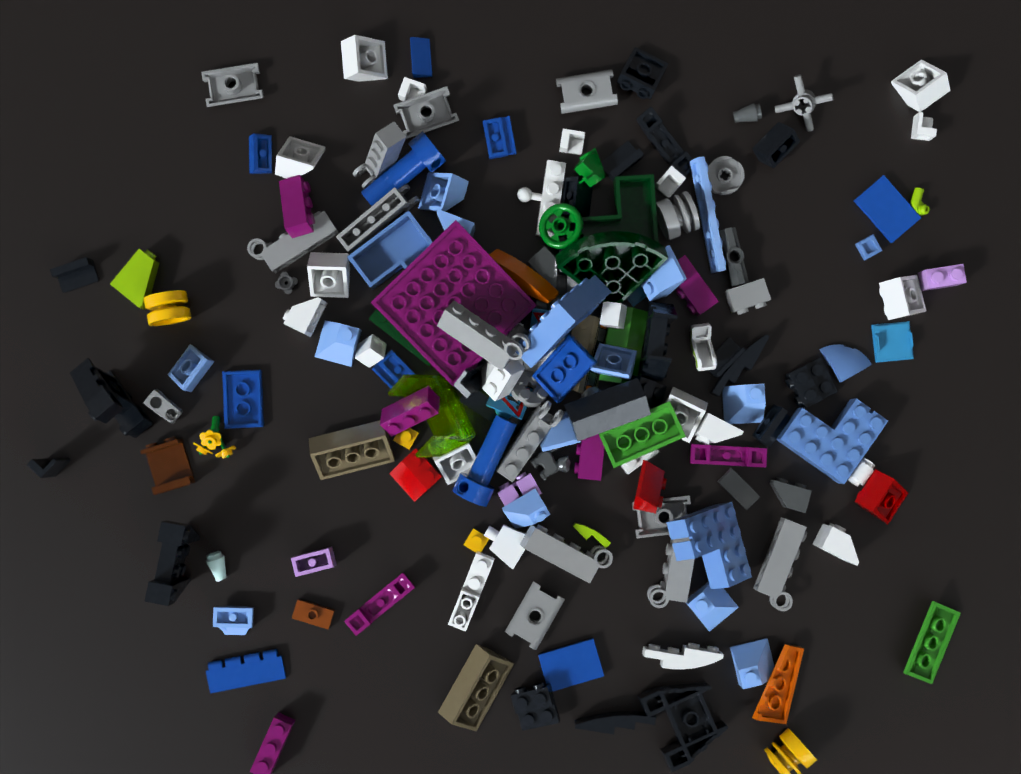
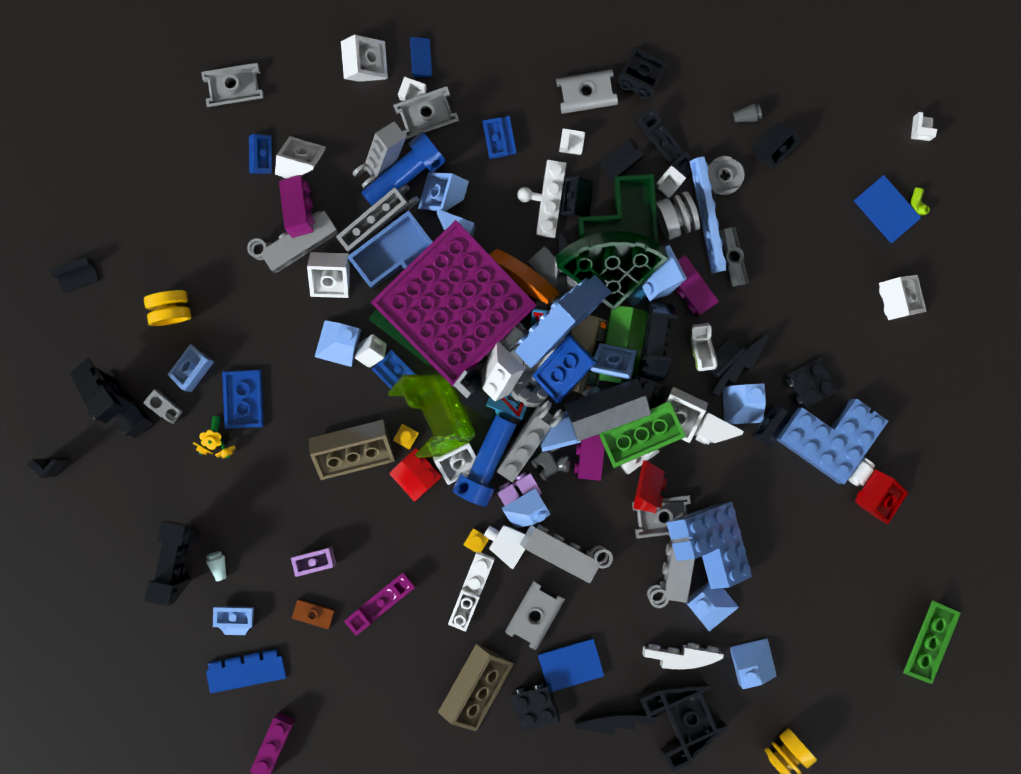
(137, 277): lime slope -> none
(169, 465): reddish brown panel -> none
(280, 284): flat silver plate -> none
(305, 315): white slope -> none
(410, 411): magenta brick -> none
(481, 336): light grey hinge -> none
(545, 225): green plate -> none
(586, 532): lime slope -> none
(590, 168): green piece -> none
(613, 315): white panel -> none
(728, 455): magenta slope -> none
(738, 489): dark grey slope -> none
(747, 296): light grey brick -> none
(779, 561): light grey hinge -> none
(779, 691): orange wing -> none
(791, 496): dark grey slope -> none
(808, 96): light grey bar -> none
(836, 542): white slope -> none
(844, 360): medium blue brick -> none
(868, 247): medium blue tile -> none
(892, 341): dark azure piece -> none
(921, 85): white slope -> none
(942, 277): lavender brick -> none

